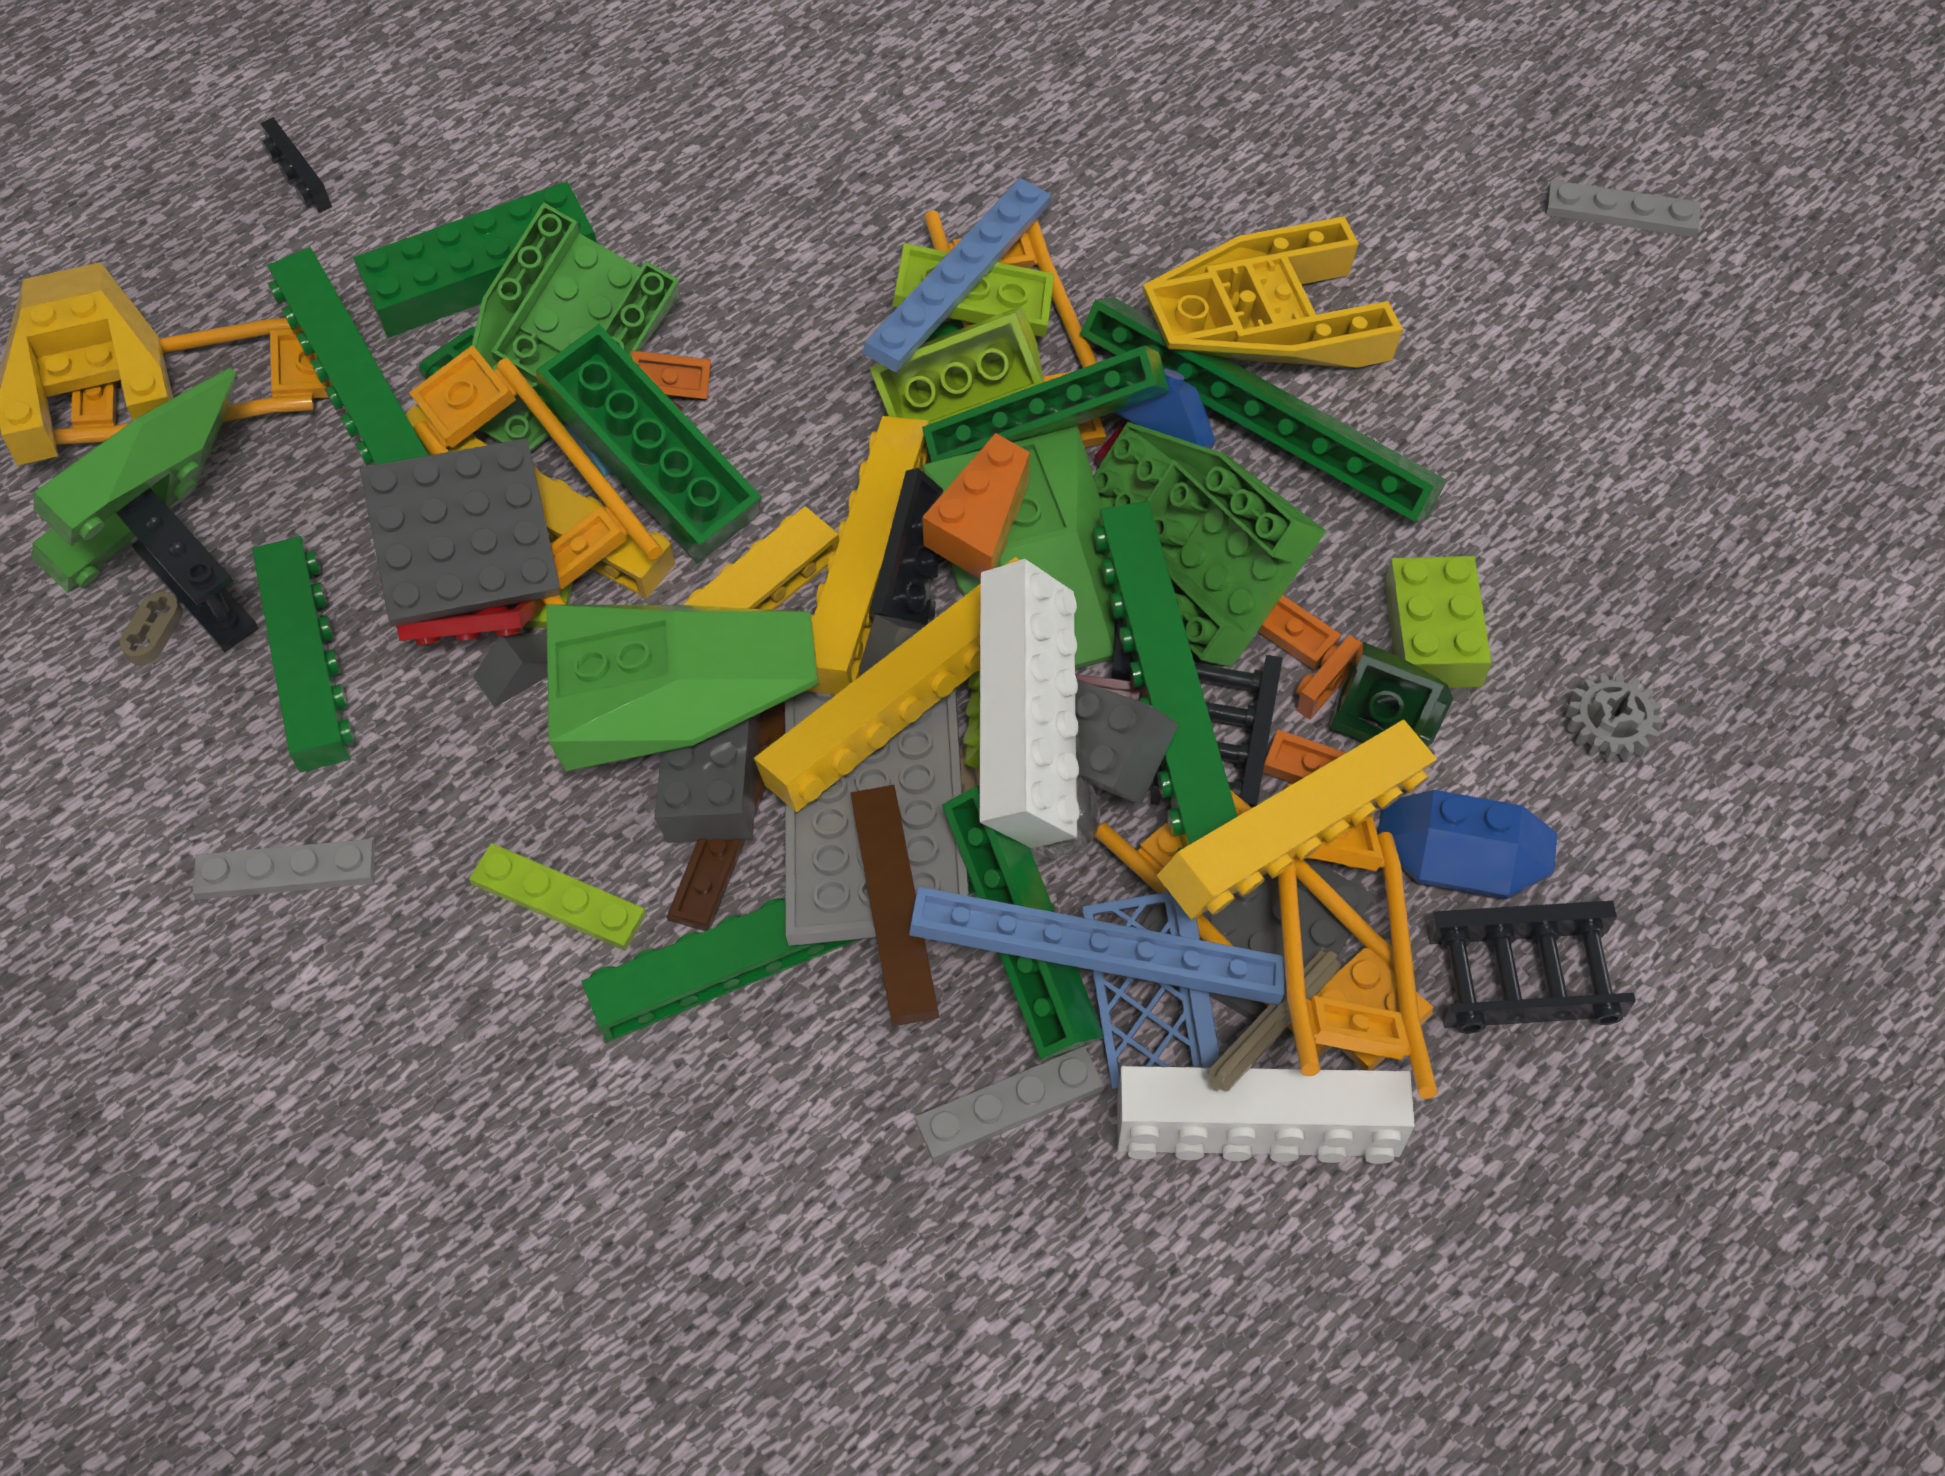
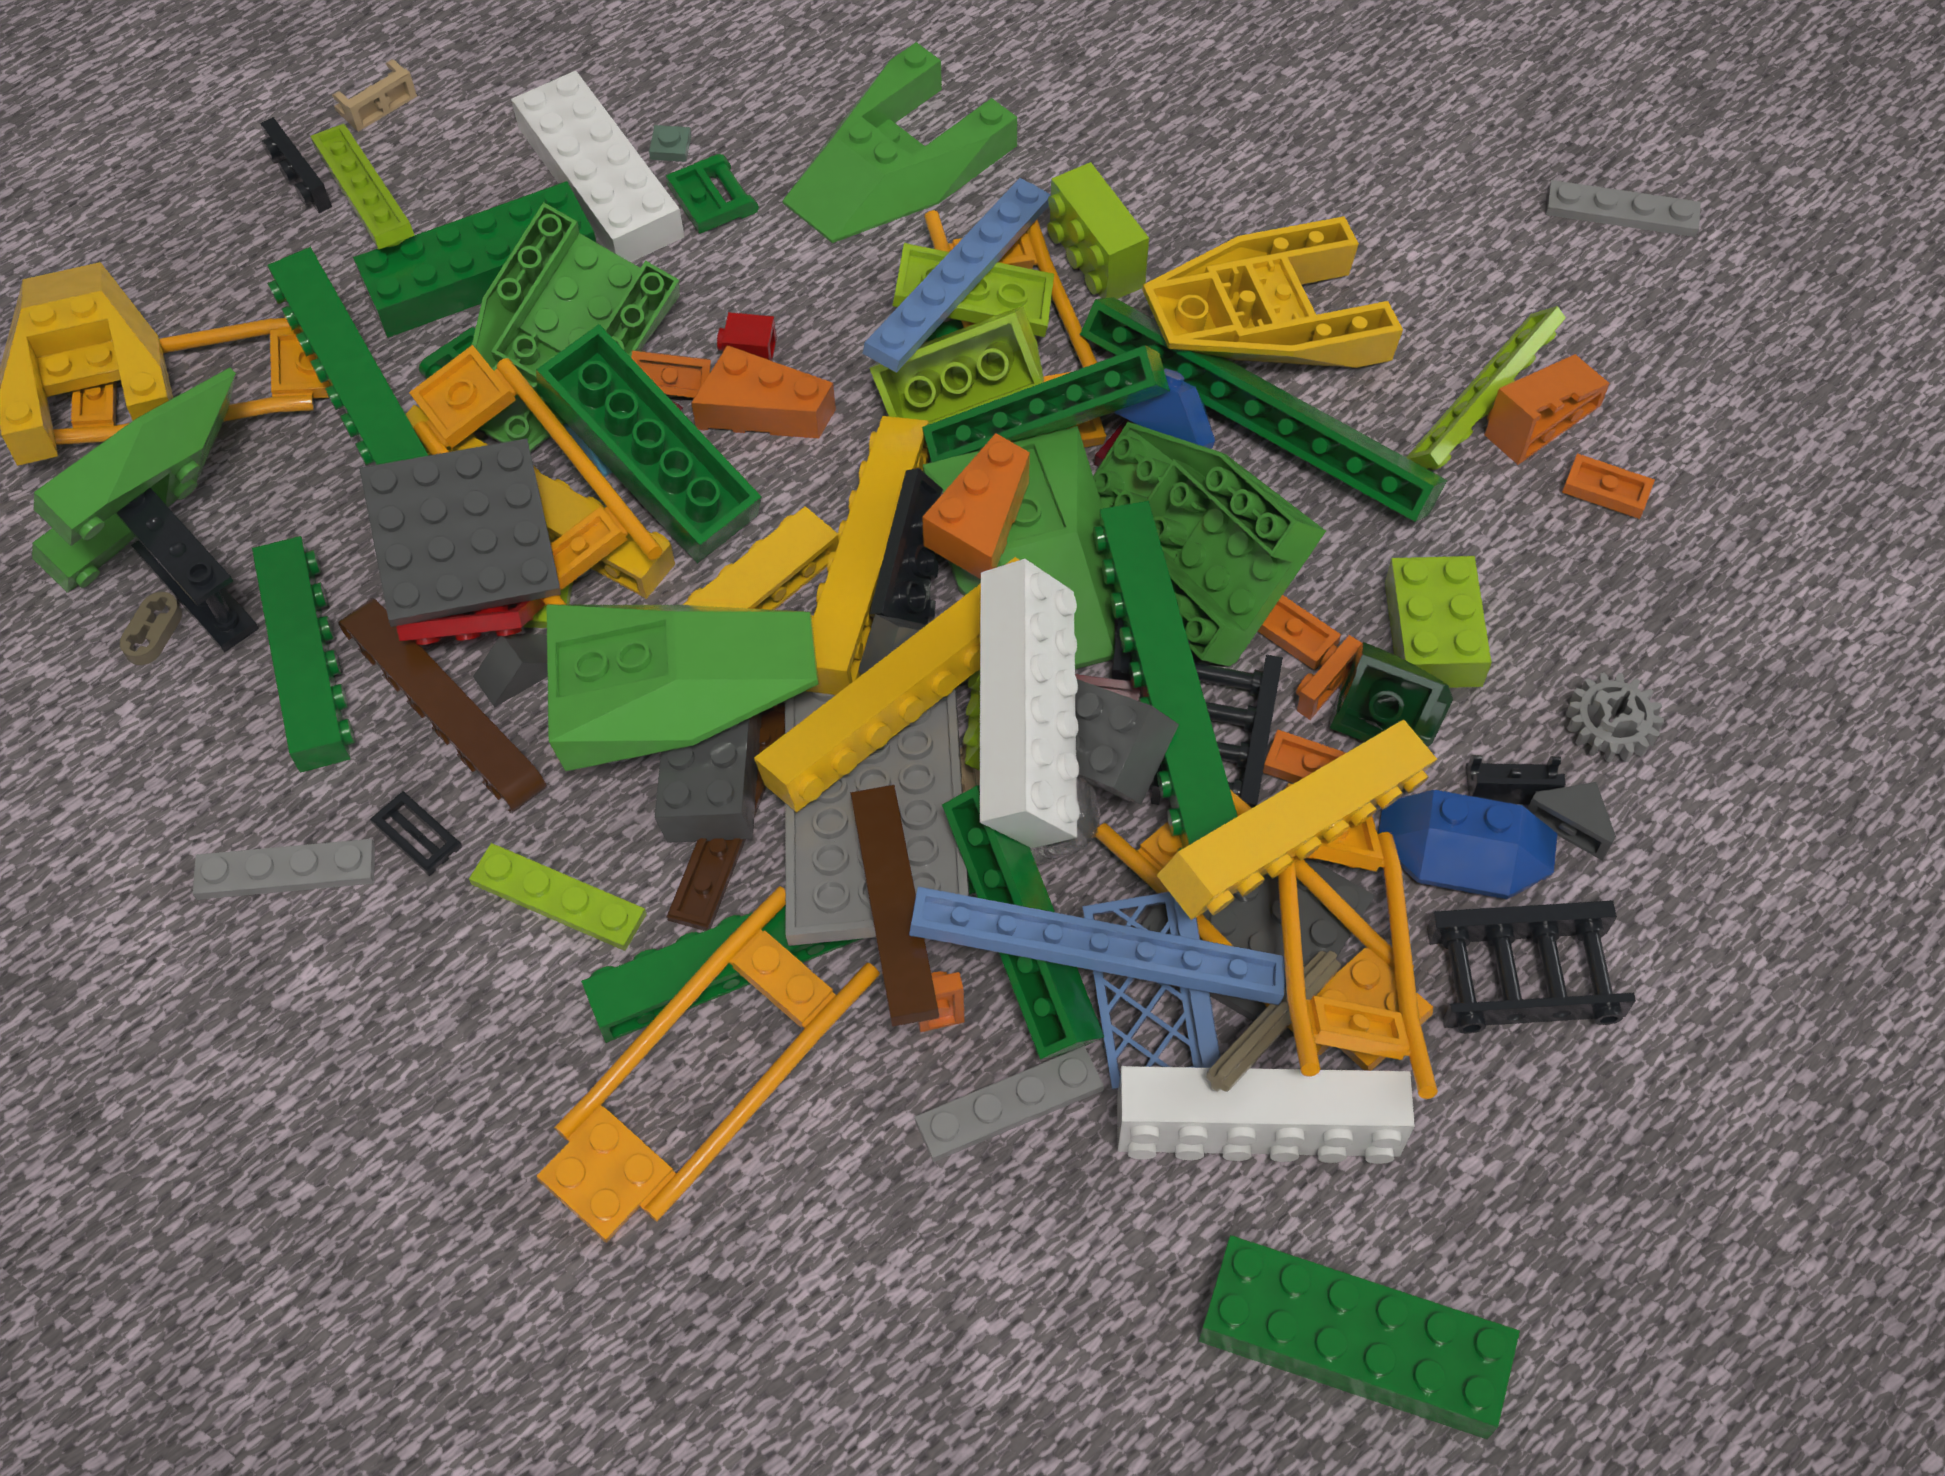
(362, 187): none -> lime plate
(377, 99): none -> tan hinge
(439, 856): none -> black tile
(444, 703): none -> reddish brown beam
(604, 170): none -> white brick
(613, 1173): none -> light orange plate
(670, 143): none -> sand green plate
(702, 199): none -> green plate
(749, 333): none -> red brick
(762, 397): none -> orange wedge
(880, 172): none -> bright green wedge
(949, 1000): none -> orange plate
(1097, 233): none -> lime brick
(1361, 1337): none -> green brick
(1481, 393): none -> lime plate
(1512, 781): none -> black hinge
(1543, 406): none -> orange wedge
(1576, 816): none -> dark grey slope
(1608, 486): none -> orange plate

